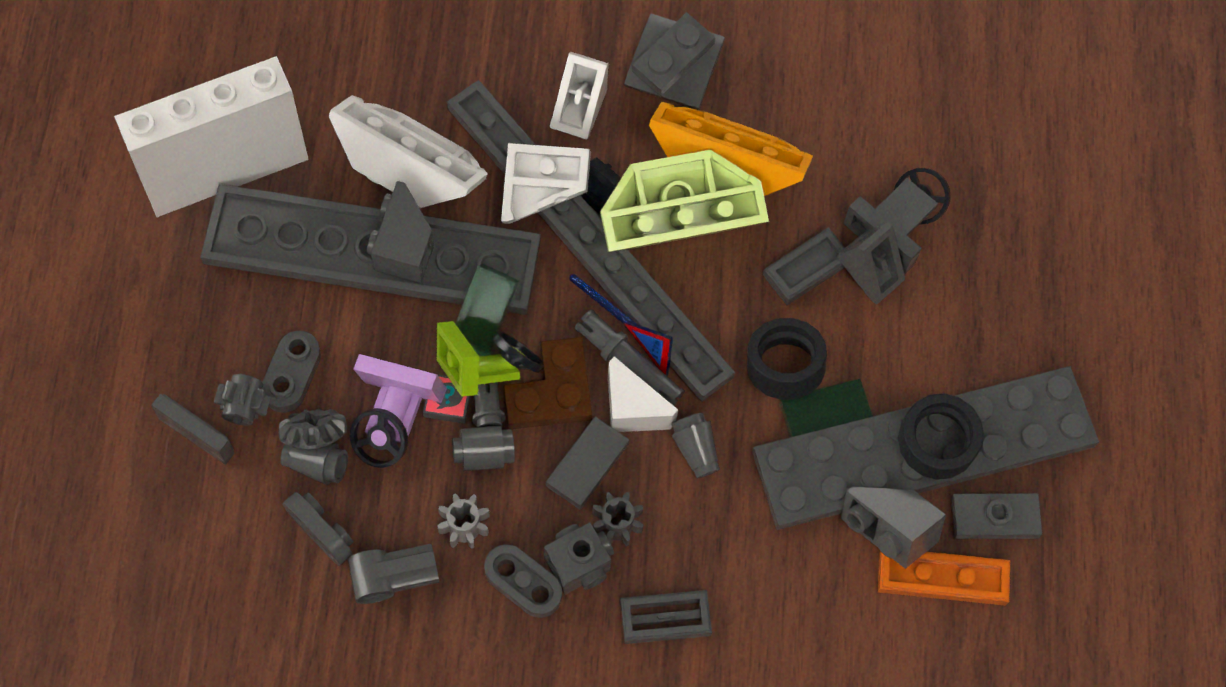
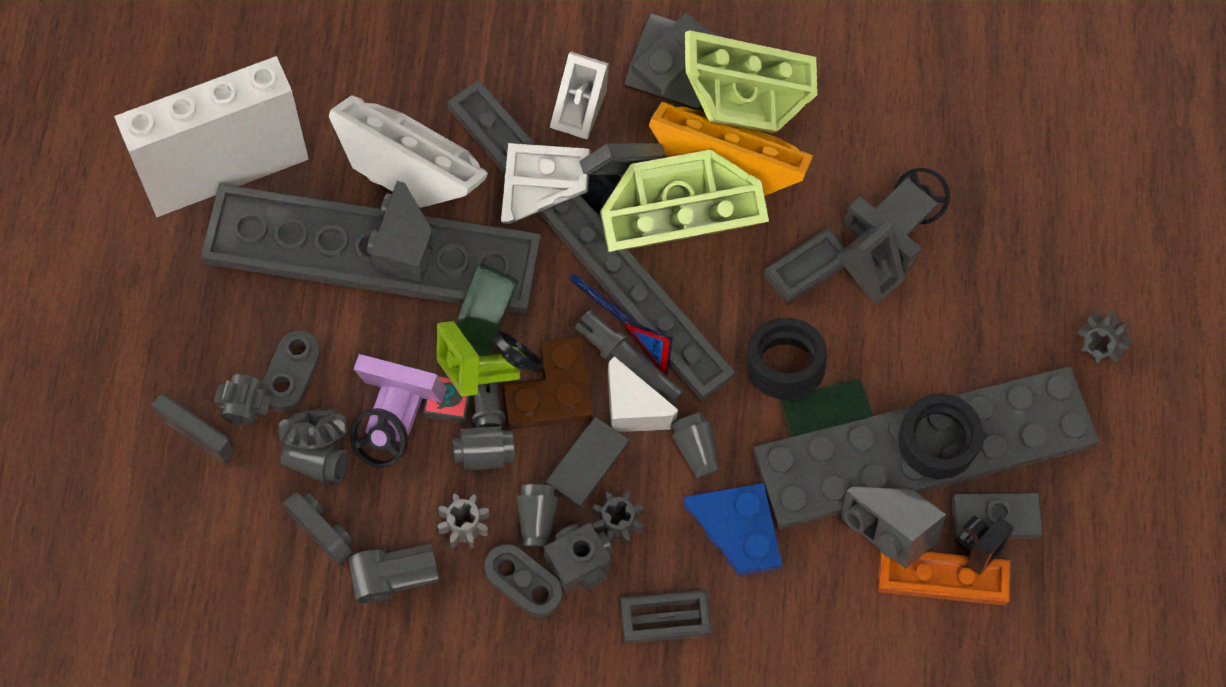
(536, 514): none -> dark grey cone
(616, 158): none -> dark grey tile
(739, 526): none -> blue wing
(748, 82): none -> yellowish green wedge
(984, 542): none -> black tile
(1110, 346): none -> dark grey gear

